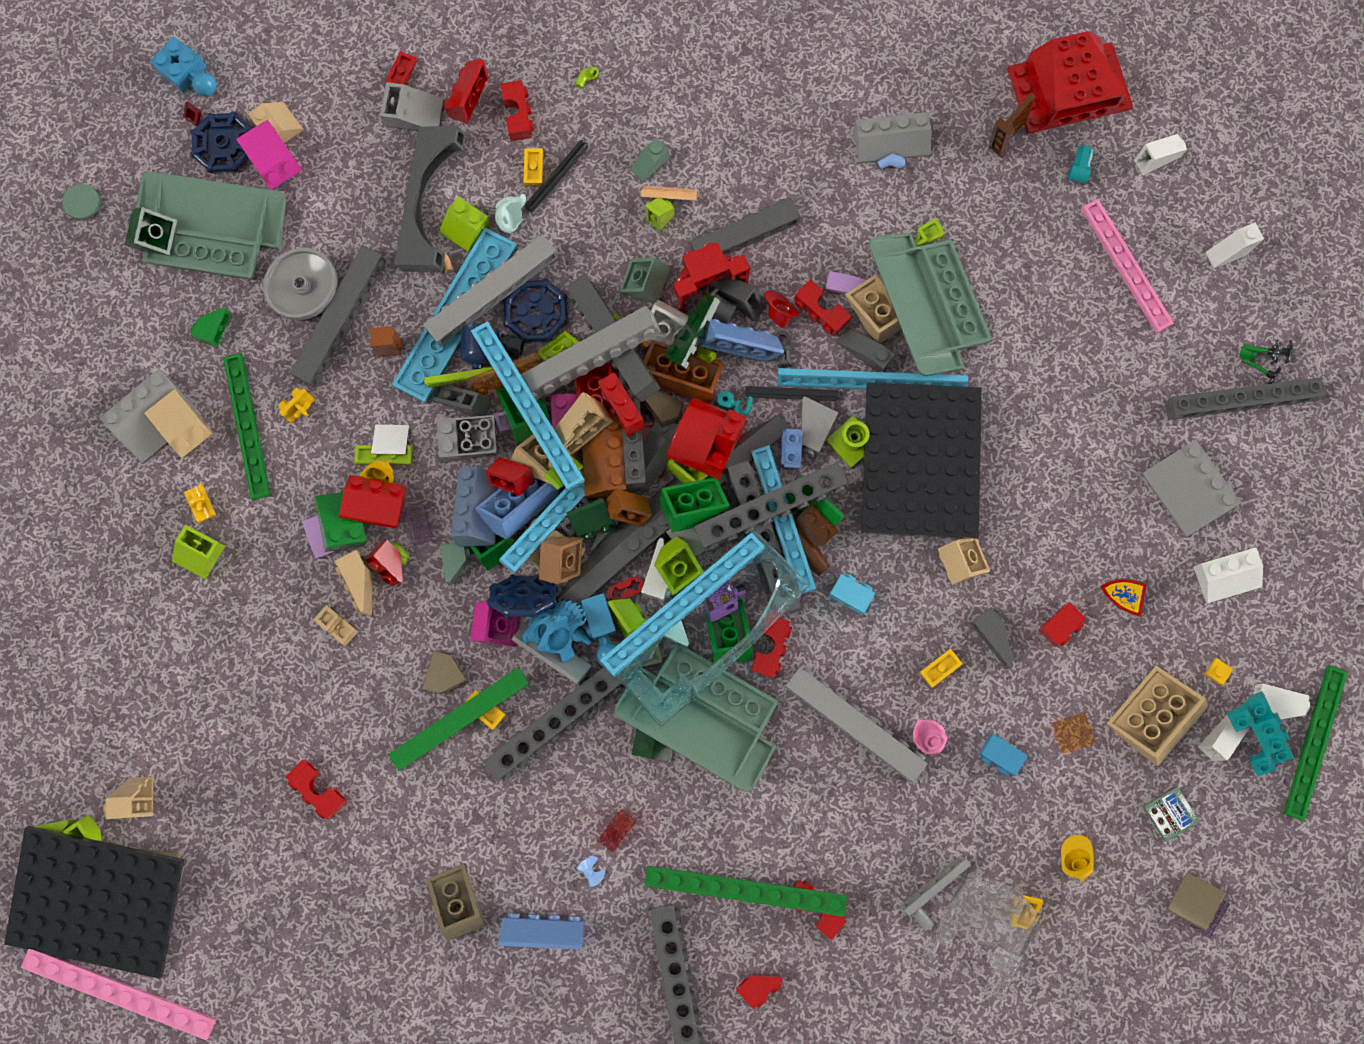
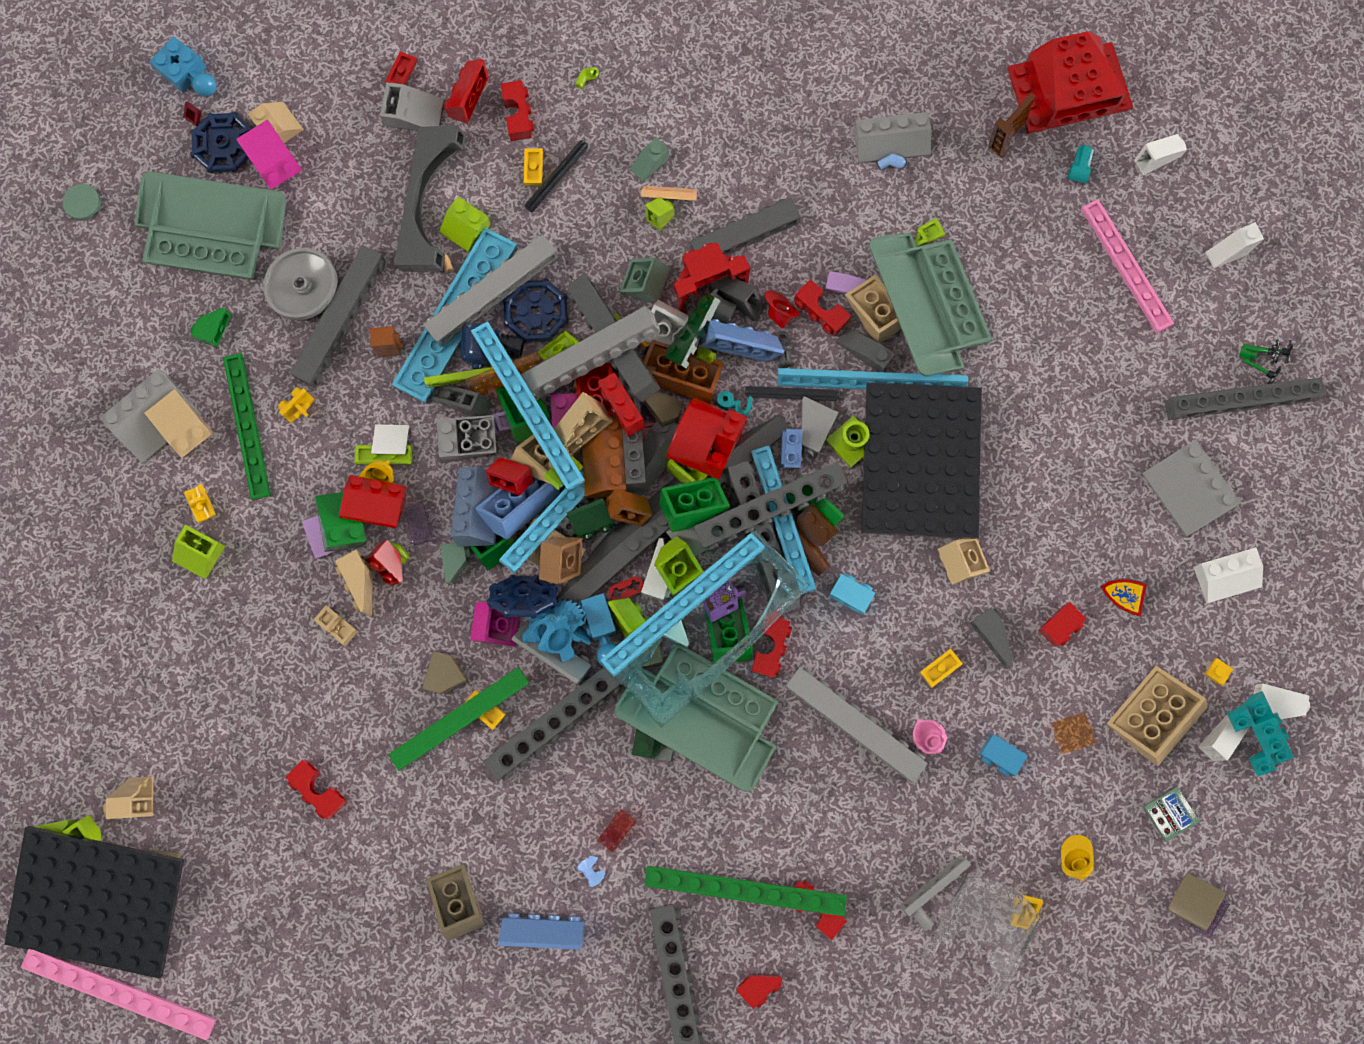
(150, 231): dark green slope -> none
(509, 213): light aqua hair -> none
(1315, 743): green tile -> none

